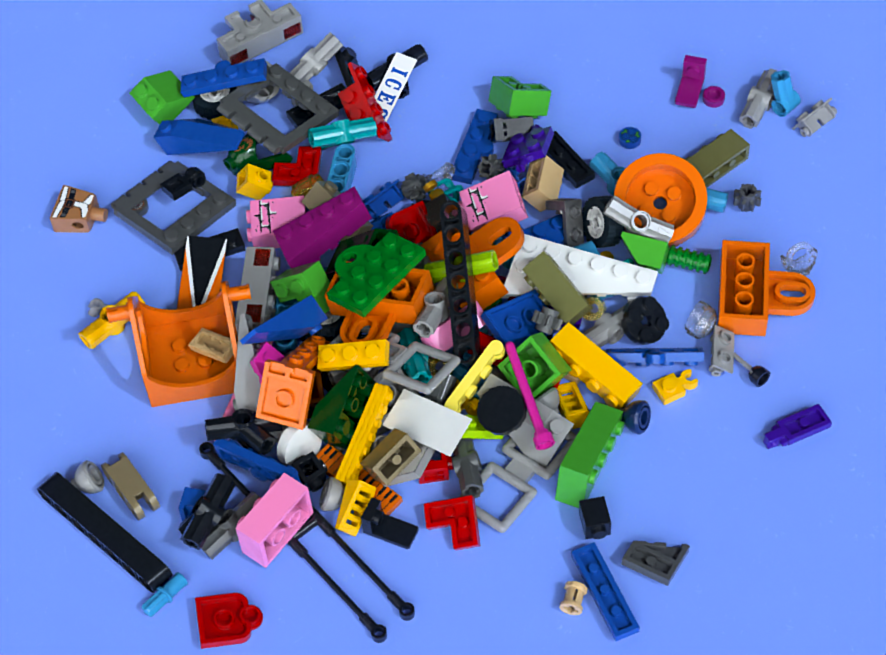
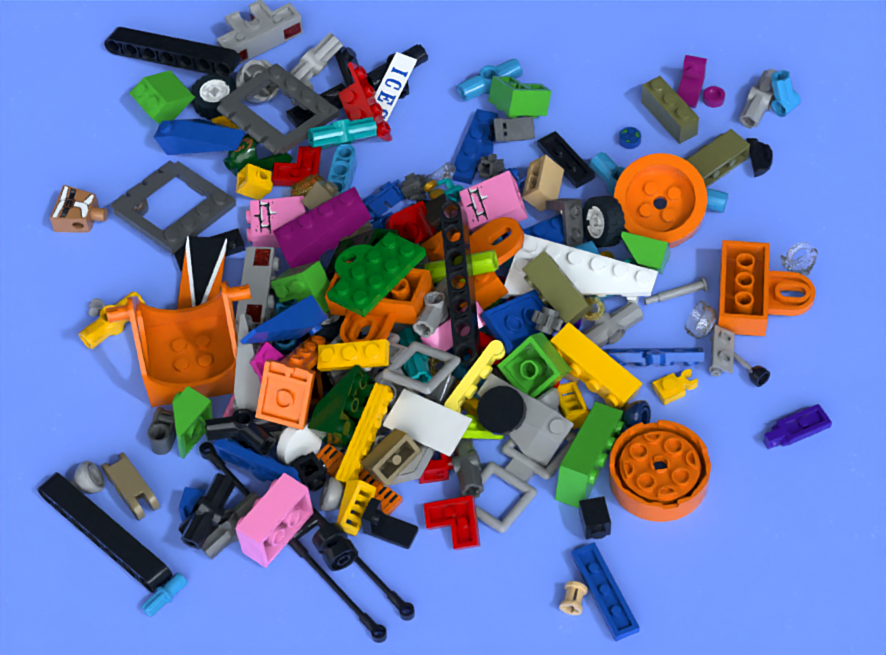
(164, 429): none -> dark grey piece
(172, 51): none -> black beam
(180, 185): black plate -> none
(190, 414): none -> bright green slope
(212, 345): tan plate -> none
(223, 77): blue hinge -> none
(226, 619): red plate -> none
(335, 546): none -> black wheel
(482, 83): none -> dark azure piece
(527, 147): dark purple plate -> none
(542, 437): dark pink piece -> none
(625, 215): light grey piece -> none
(655, 316): black plate -> none
(655, 560): dark grey wing -> none
(665, 492): none -> orange brick
(669, 109): none -> olive brick
(677, 292): none -> light grey piece
(689, 259): green piece -> none
(747, 197): dark grey gear -> none
(760, 156): none -> black plate
(808, 122): light grey hinge -> none

